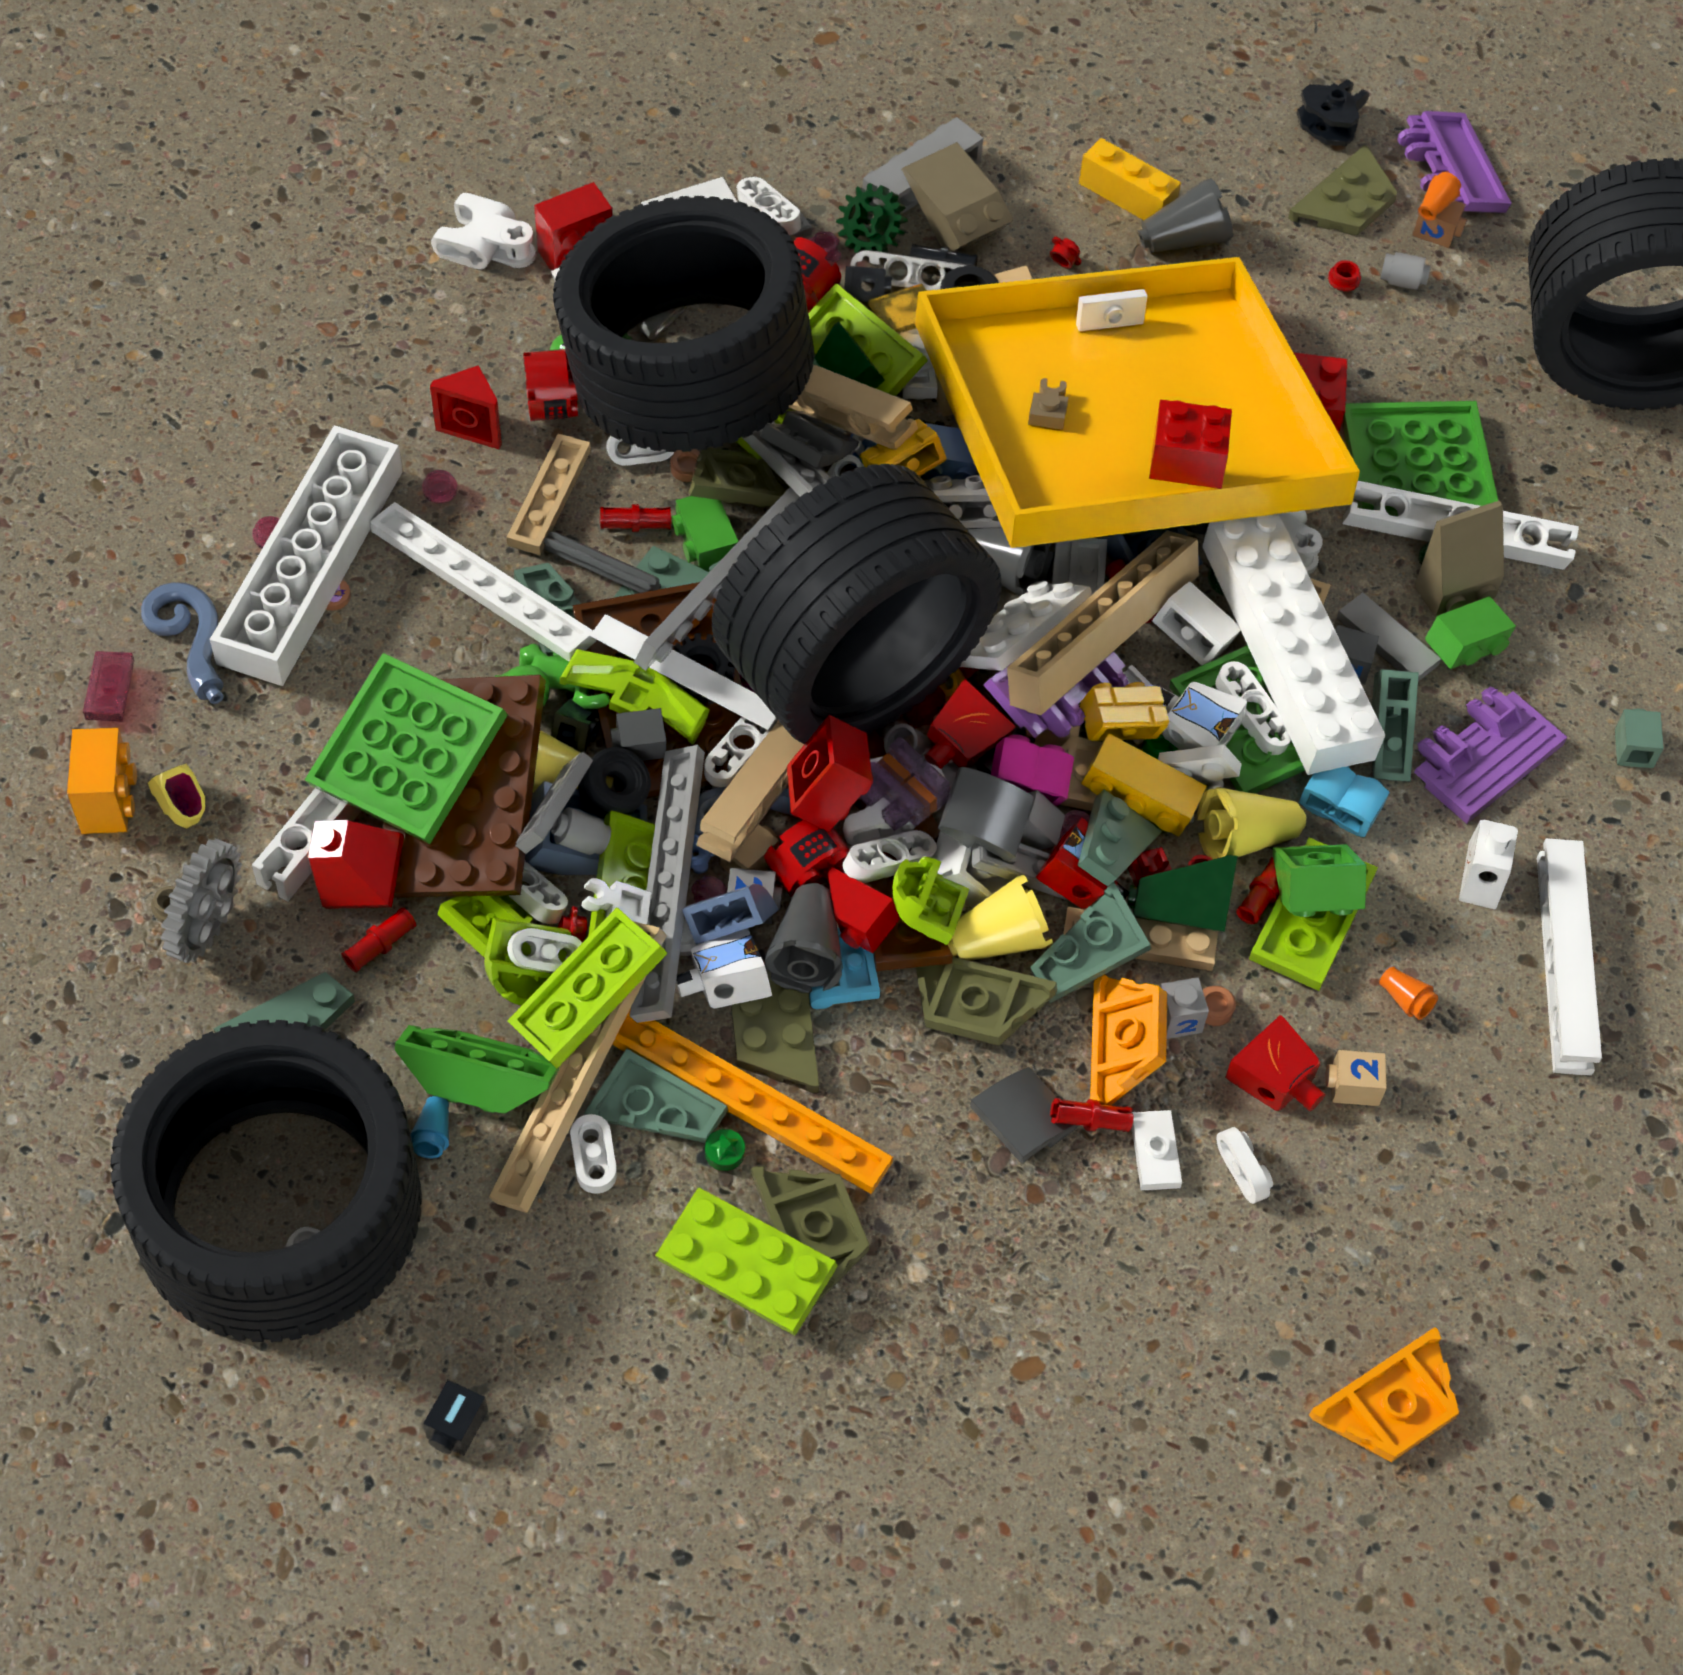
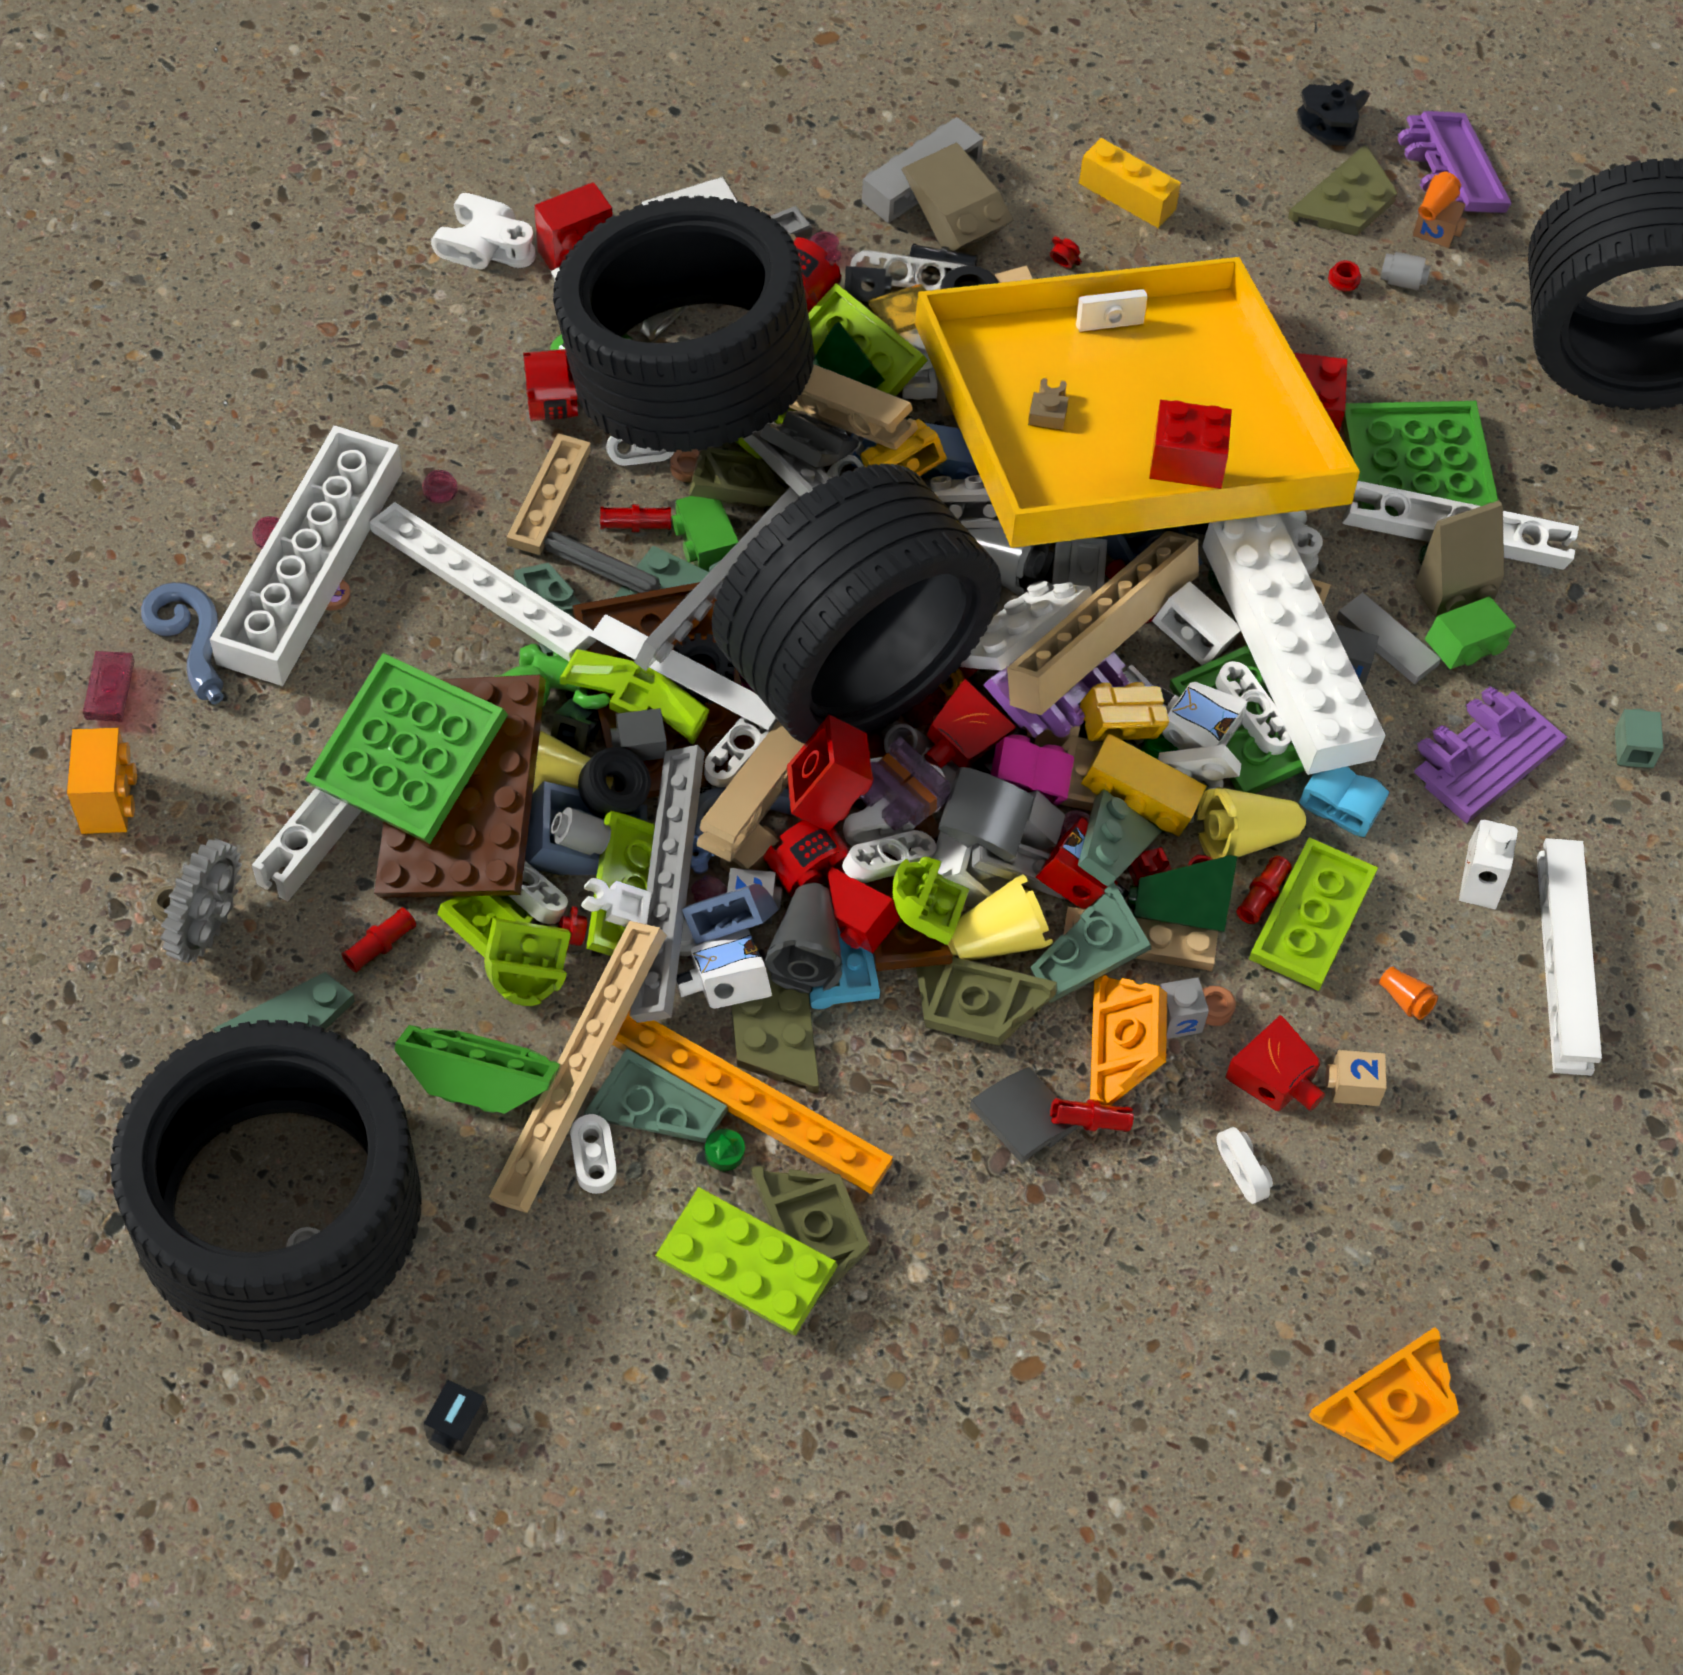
(179, 795): rock -> none
(354, 864): red slope -> none
(431, 1129): dark azure cone -> none
(466, 407): red slope -> none
(544, 949): white plate -> none
(553, 802): light grey tile -> none
(587, 987): lime plate -> none
(759, 194): white beam -> none
(859, 214): dark green gear -> none
(1156, 1150): white plate -> none
(1188, 221): dark grey cone -> none
(1320, 879): bright green slope -> none
(1395, 708): sand green slope -> none

